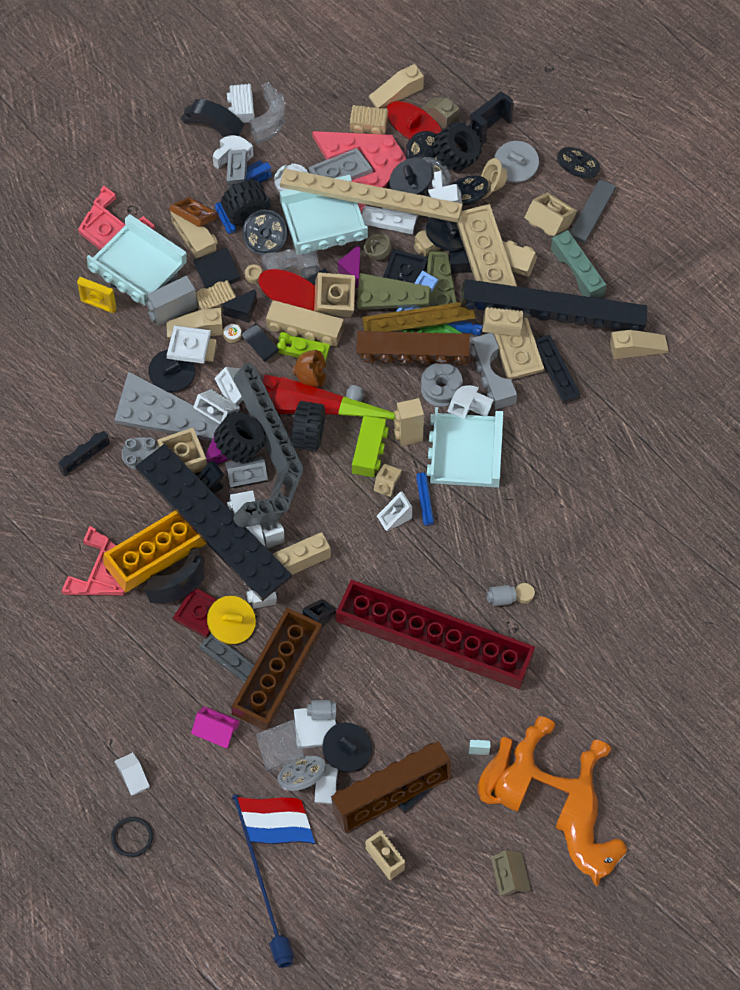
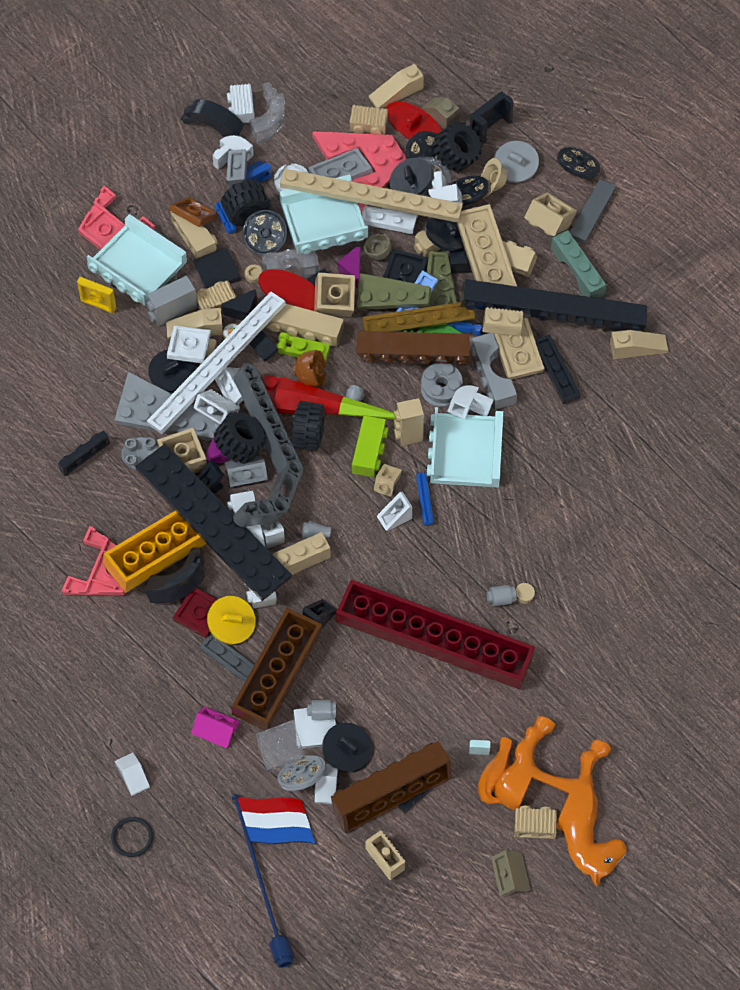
(216, 363): none -> white plate
(311, 528): none -> light grey cone
(535, 822): none -> tan brick

